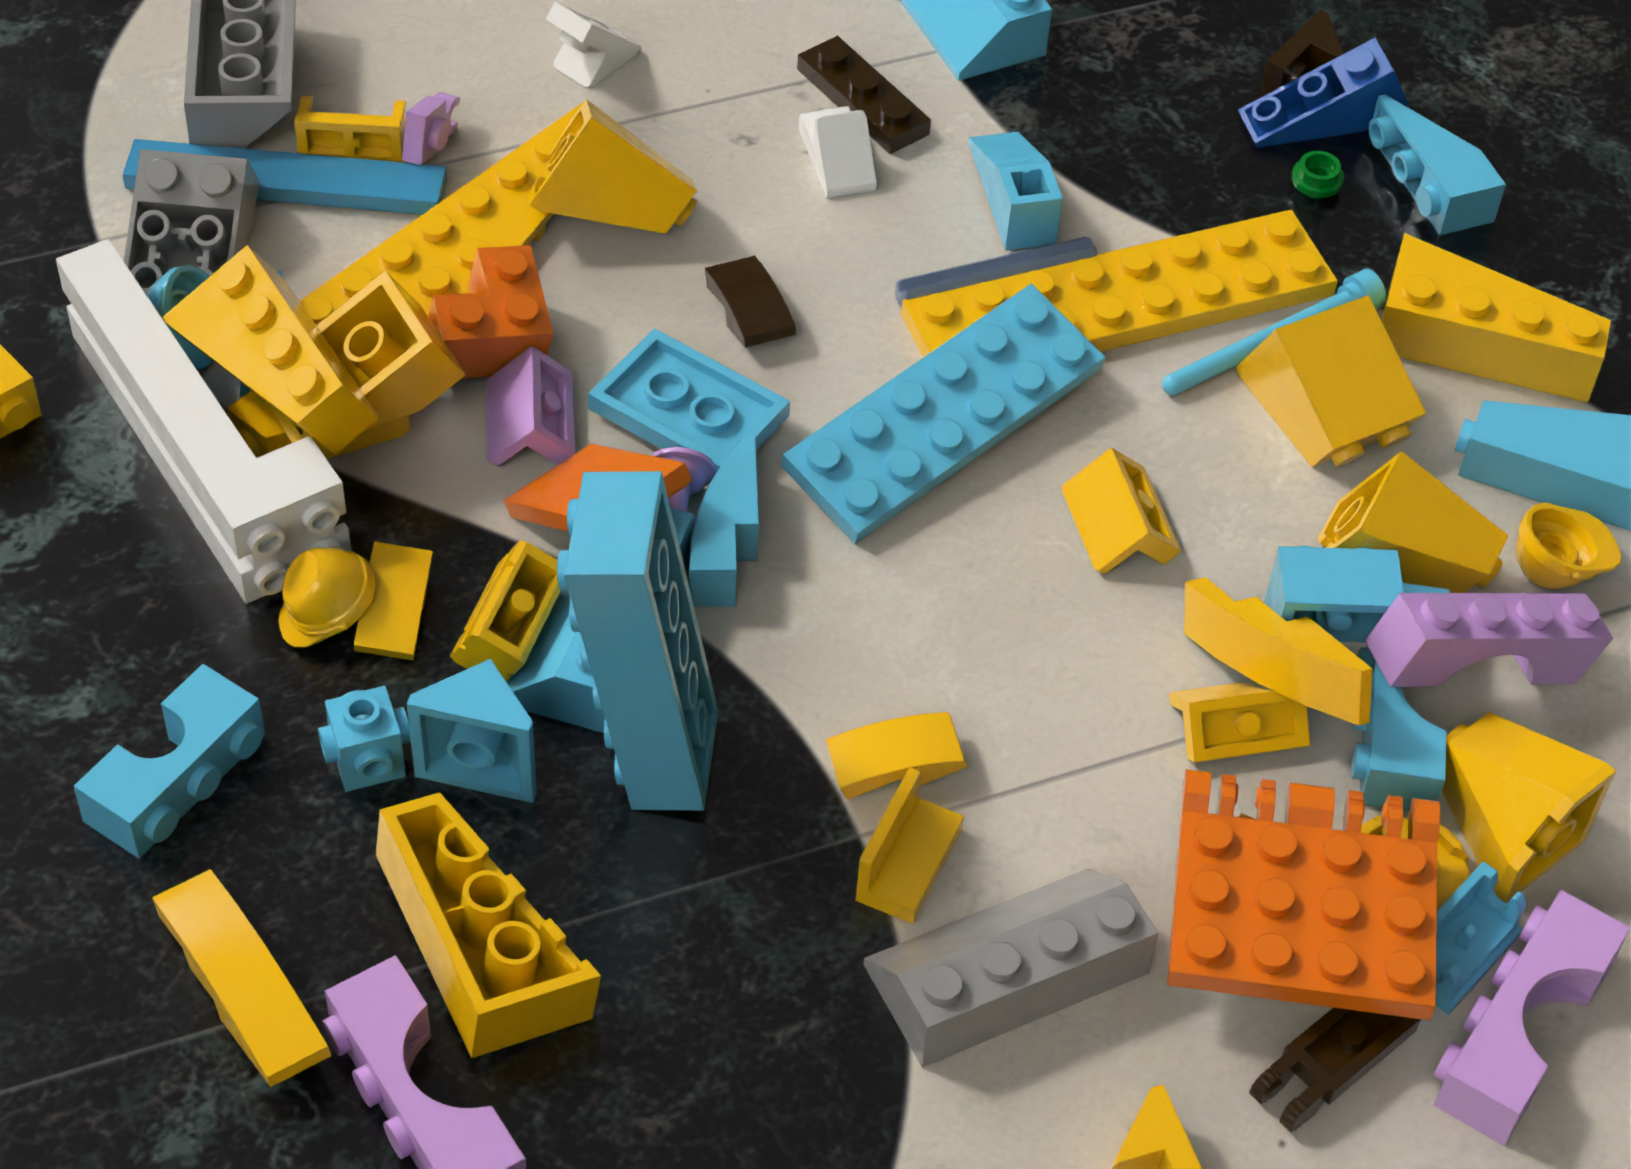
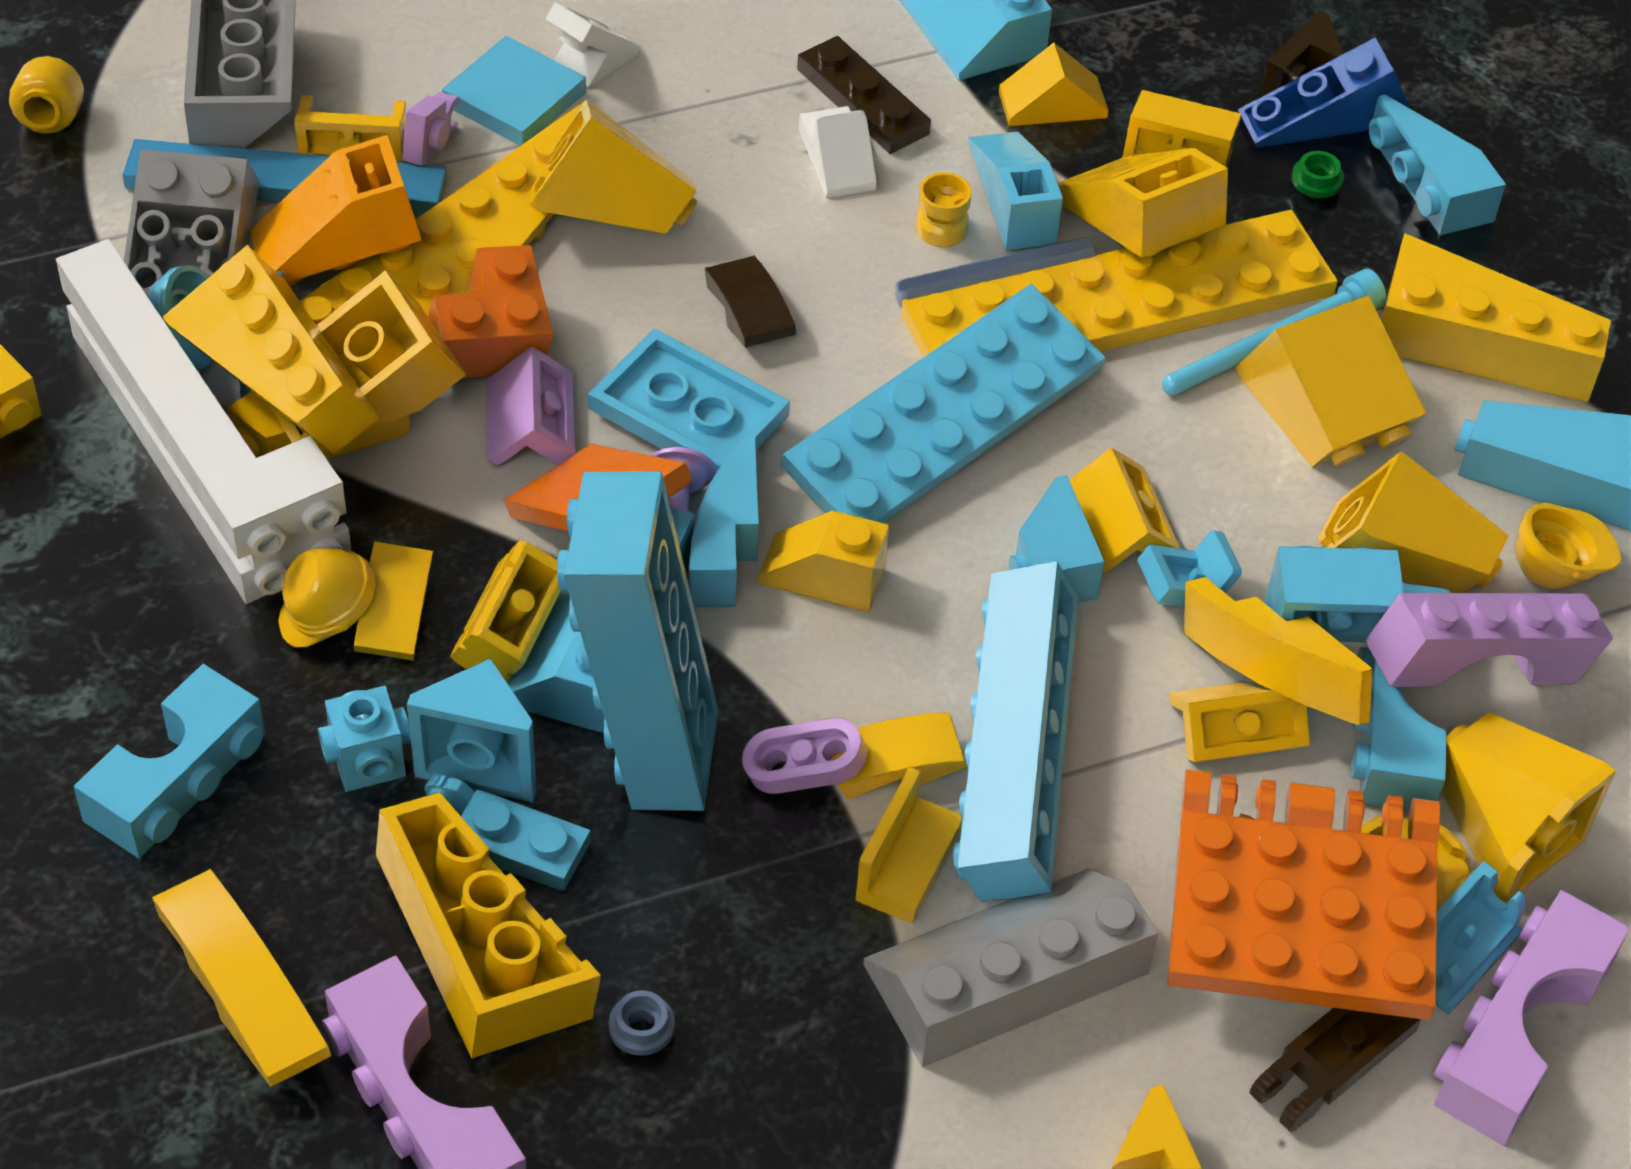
(46, 95): none -> yellow head
(339, 214): none -> light orange slope
(515, 90): none -> medium azure tile
(516, 835): none -> medium azure hinge
(641, 1007): none -> sand blue plate
(807, 755): none -> lavender plate
(829, 559): none -> yellow slope
(943, 209): none -> yellow wheel
(1018, 734): none -> brick
(1052, 91): none -> yellow slope
(1061, 534): none -> medium azure slope
(1151, 198): none -> yellow slope
(1170, 567): none -> medium azure bracket
(1172, 123): none -> yellow hinge

